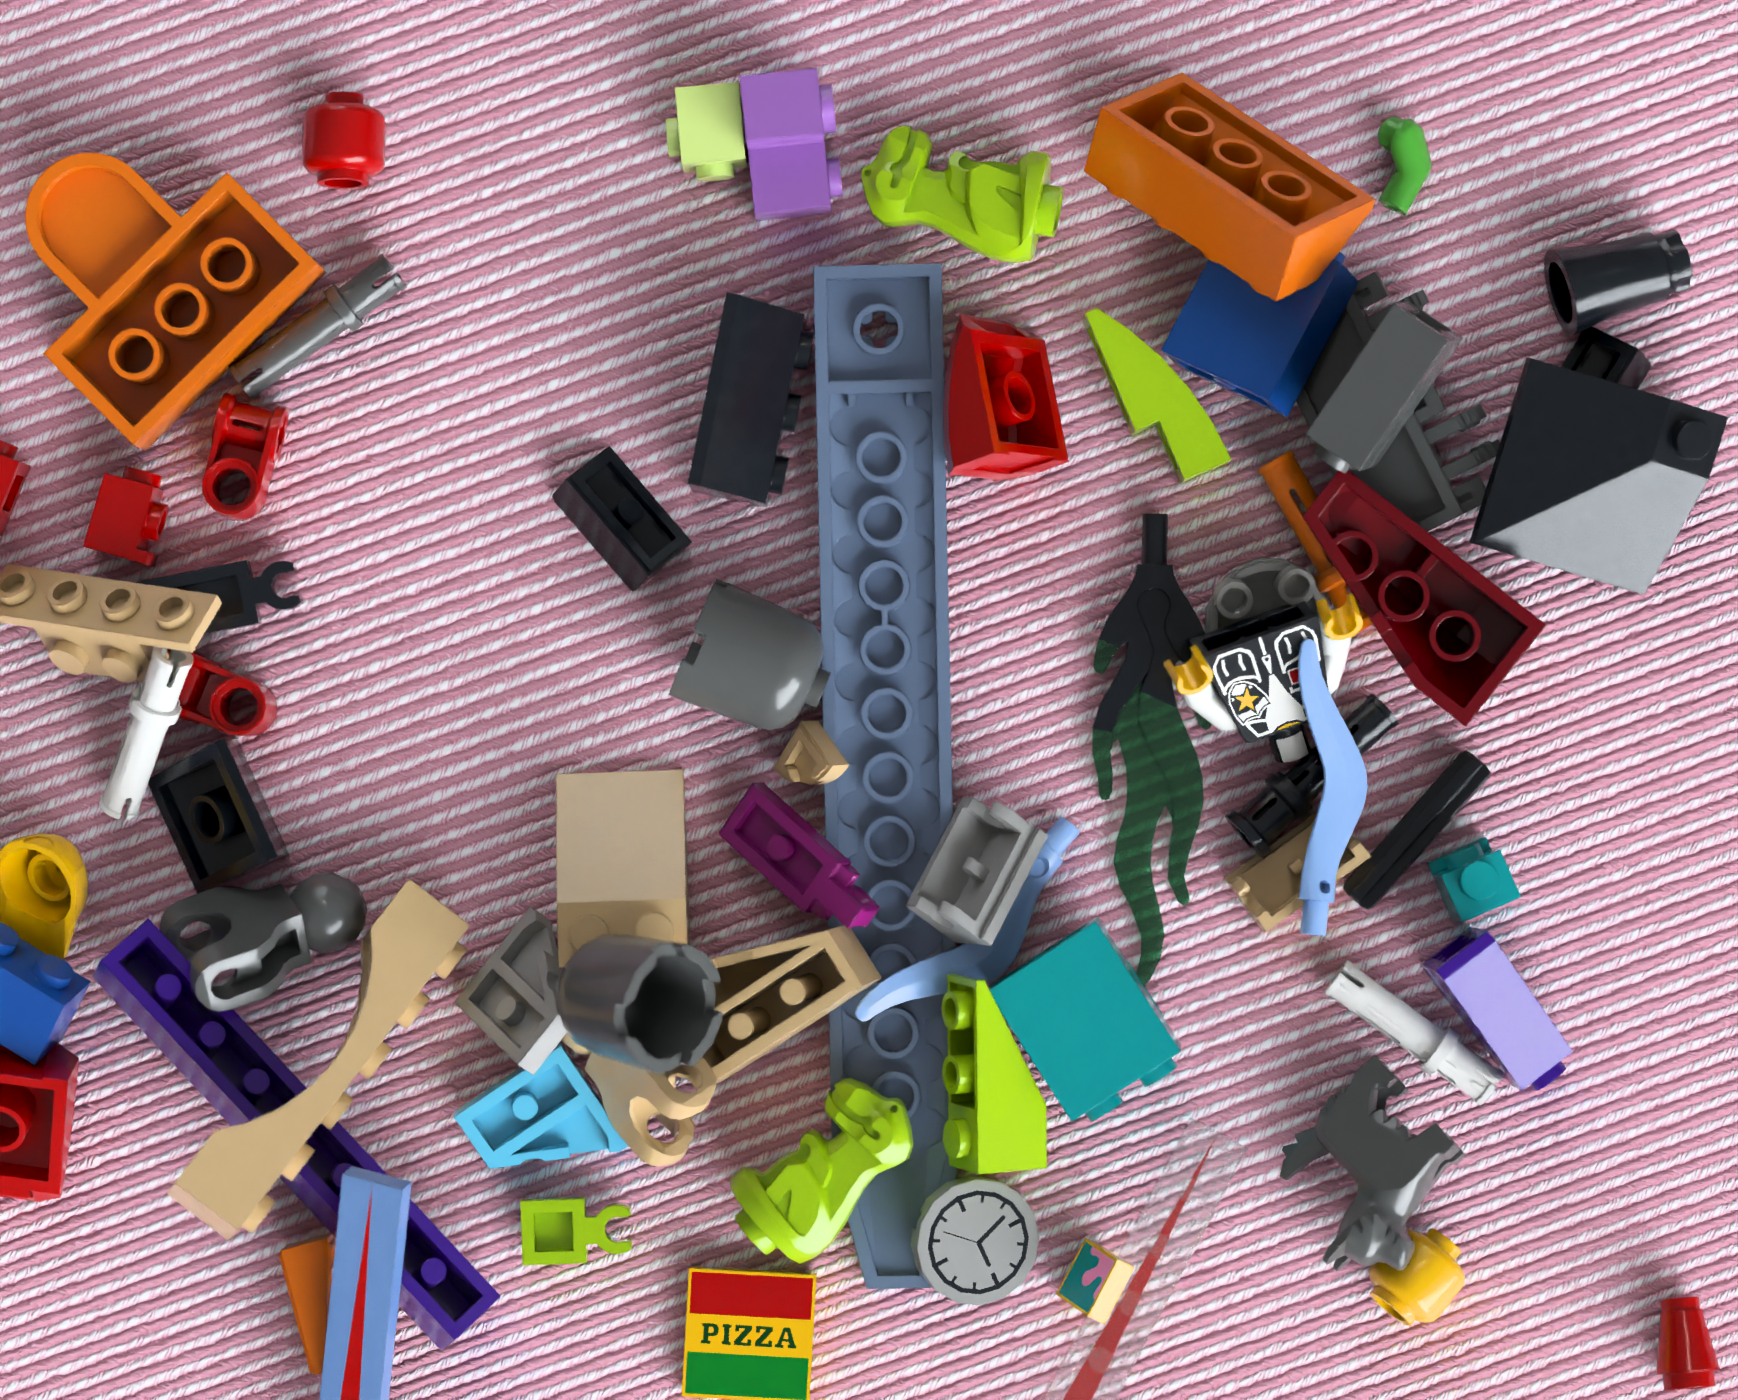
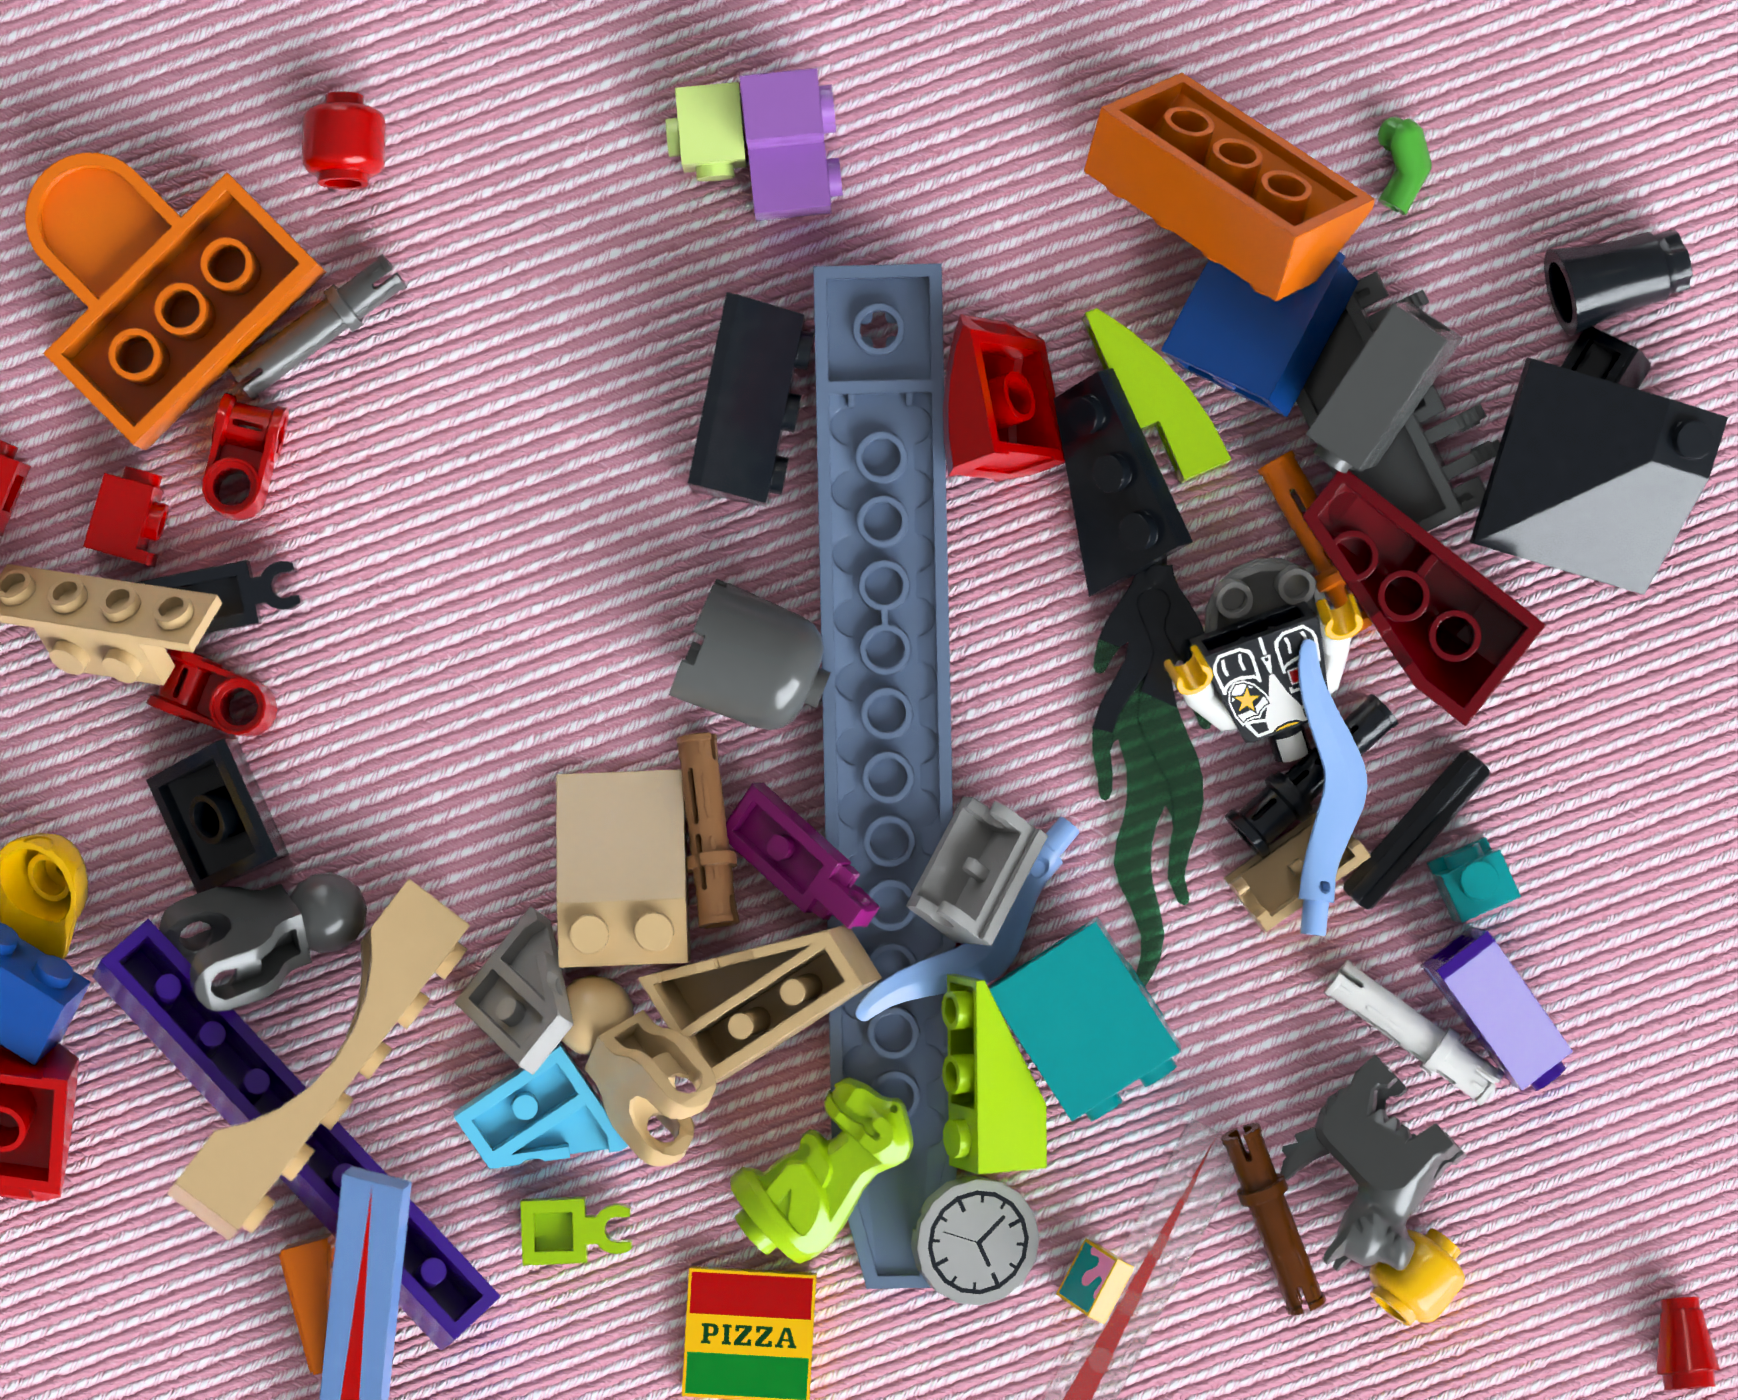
(153, 711): white pin -> none
(620, 518): black slope -> none
(640, 1001): dark grey cylinder -> none
(709, 845): none -> medium nougat pin
(811, 756): tan tile -> none
(980, 204): lime animal -> none
(1115, 485): none -> black wing
(1264, 1195): none -> reddish brown pin

